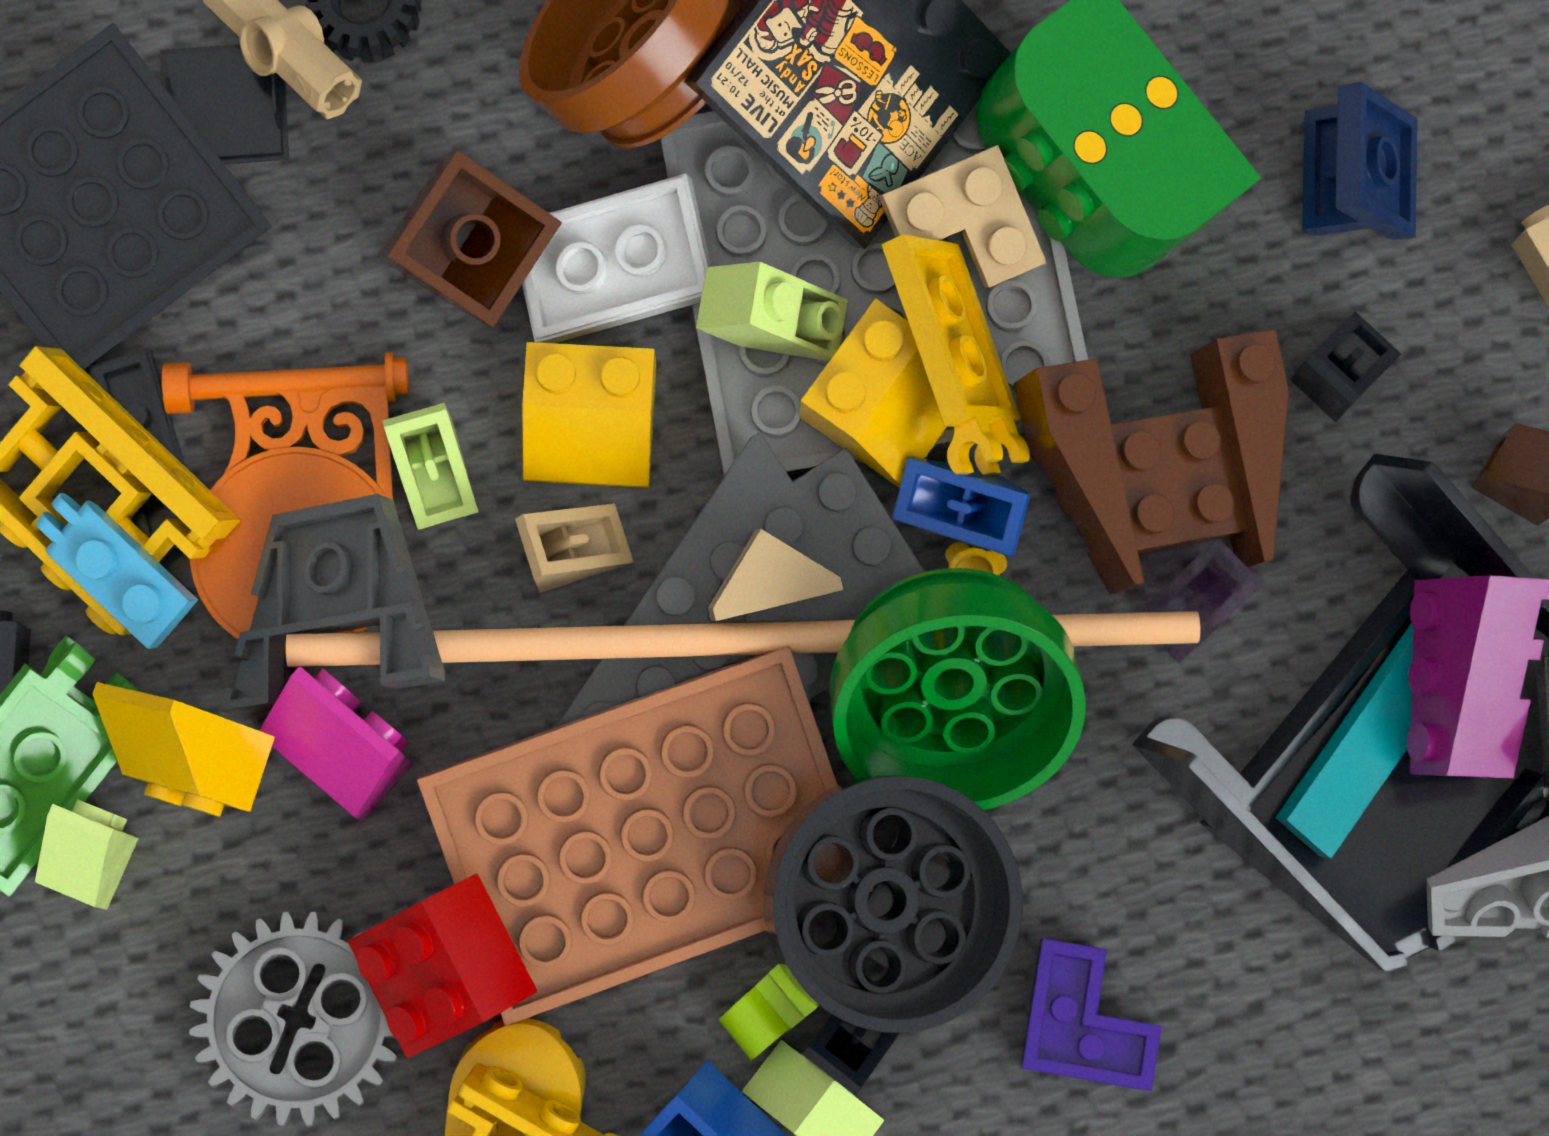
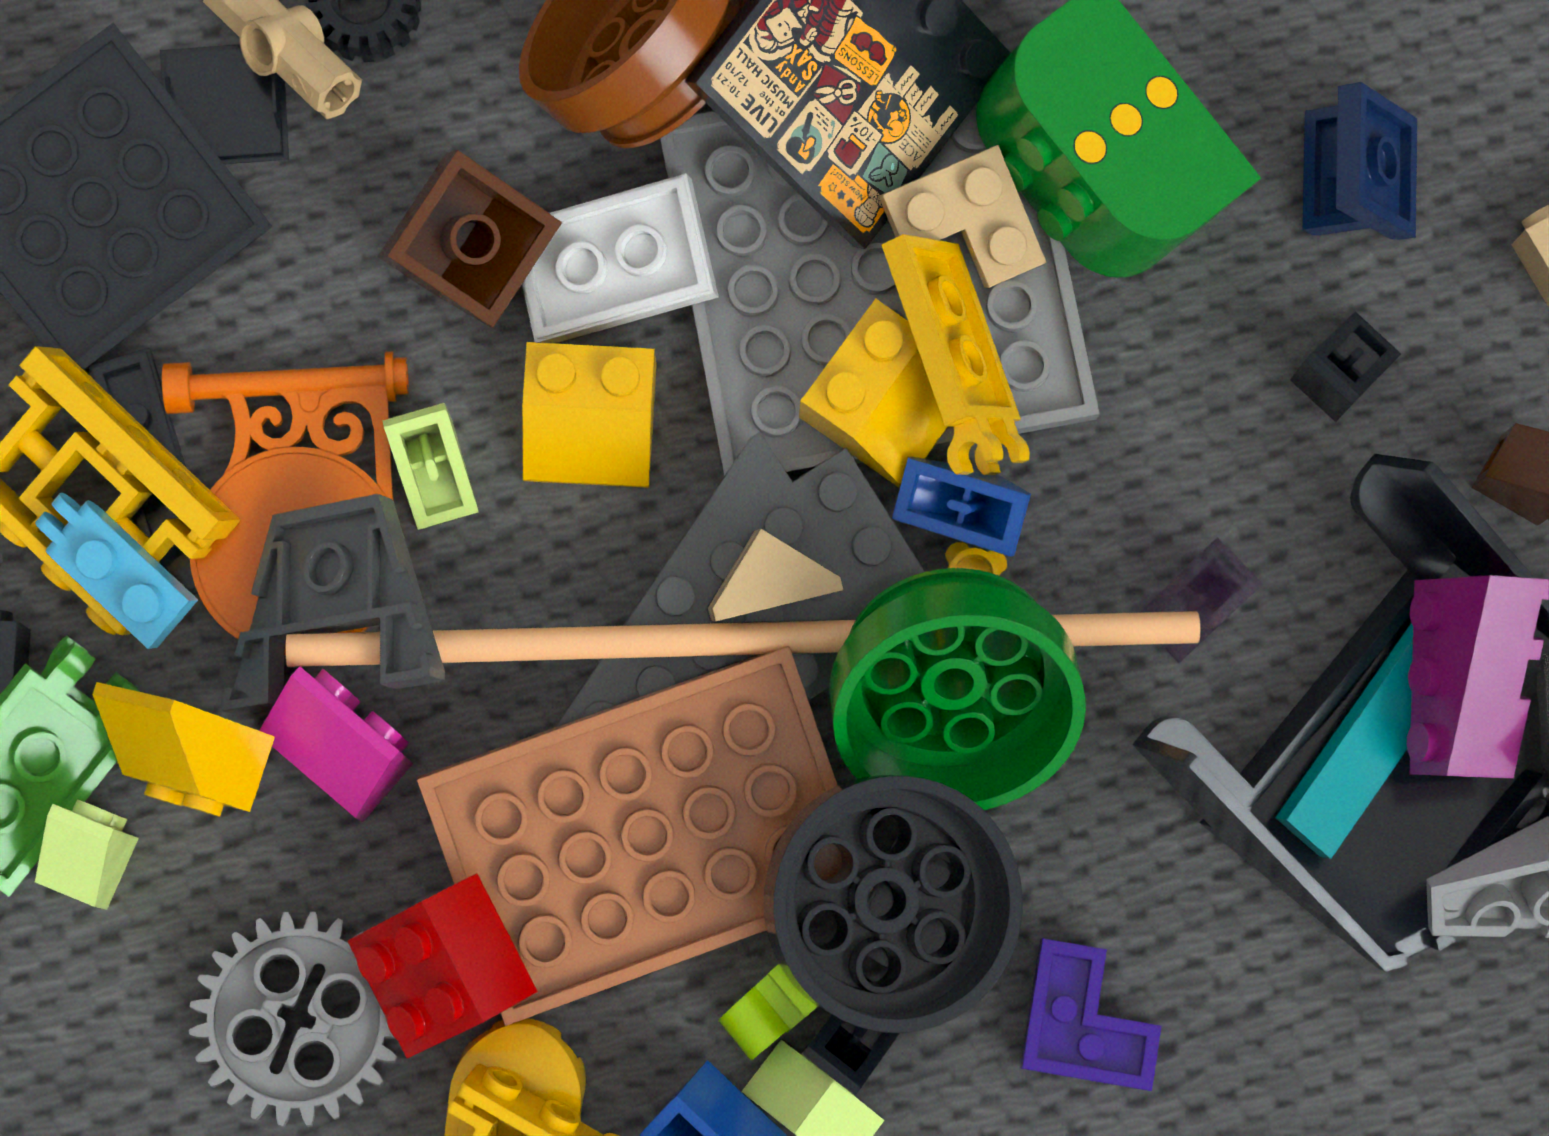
(573, 544): tan slope -> none
(771, 311): yellowish green slope -> none
(1167, 475): reddish brown wedge -> none

